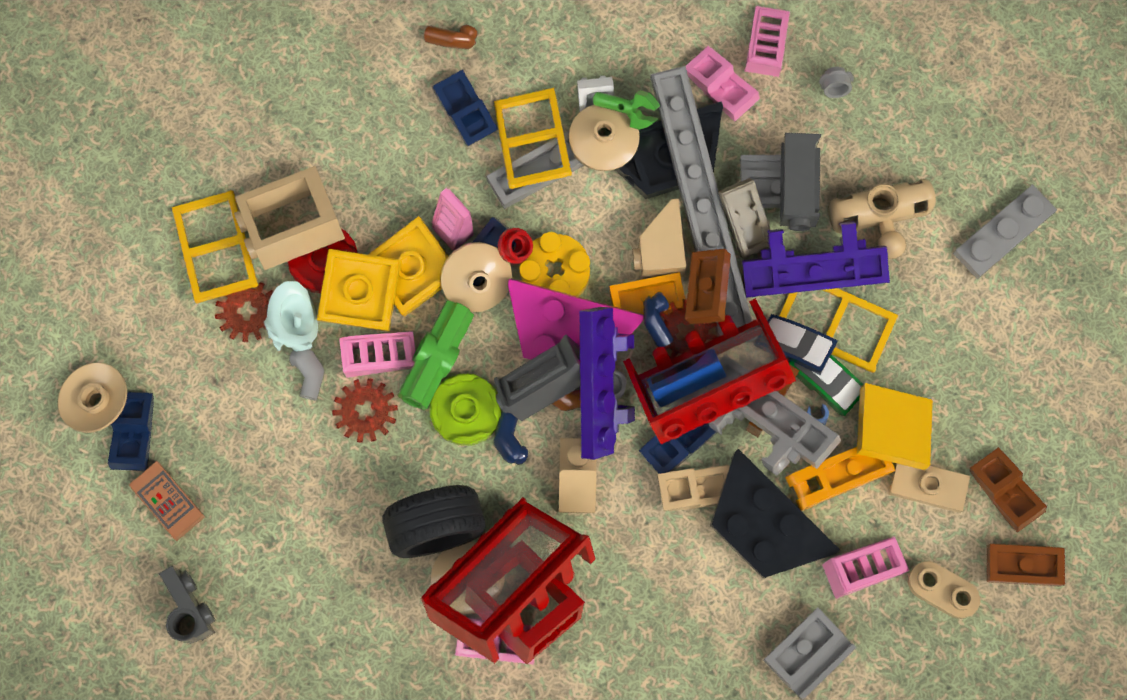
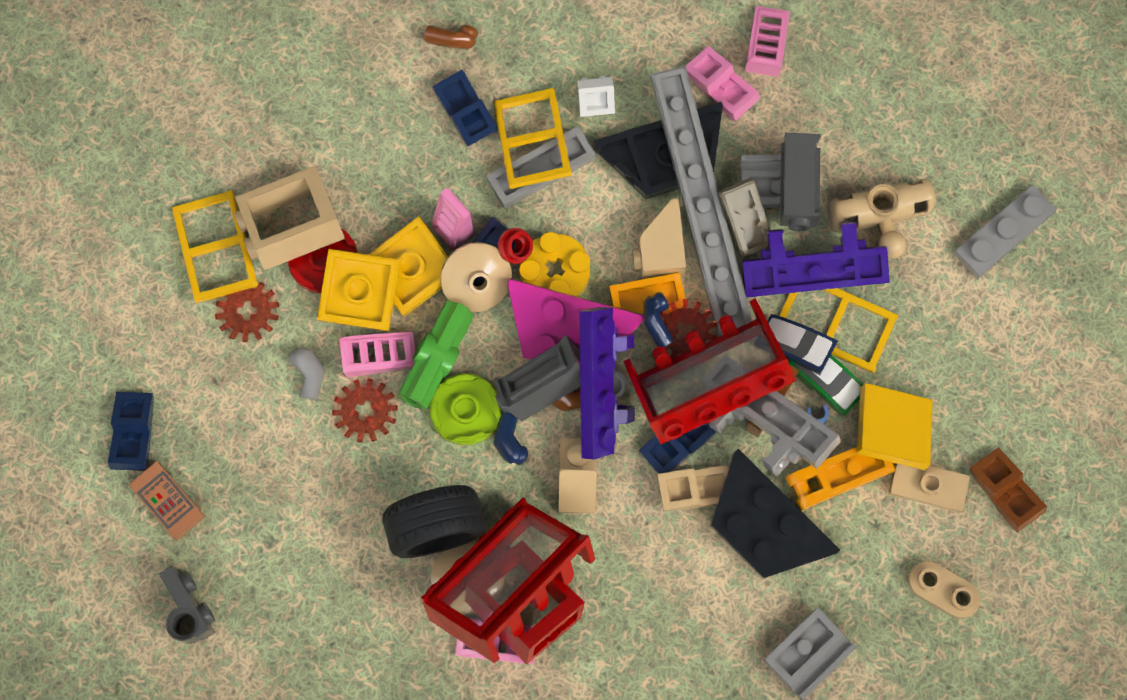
(83, 388): tan dish -> none
(291, 317): light aqua hat -> none
(598, 151): tan dish -> none
(630, 107): bright green bar -> none
(686, 378): blue slope -> none
(708, 286): dark orange plate -> none
(836, 82): light grey plate -> none
(838, 578): bright pink slope -> none
(1025, 565): dark orange plate -> none

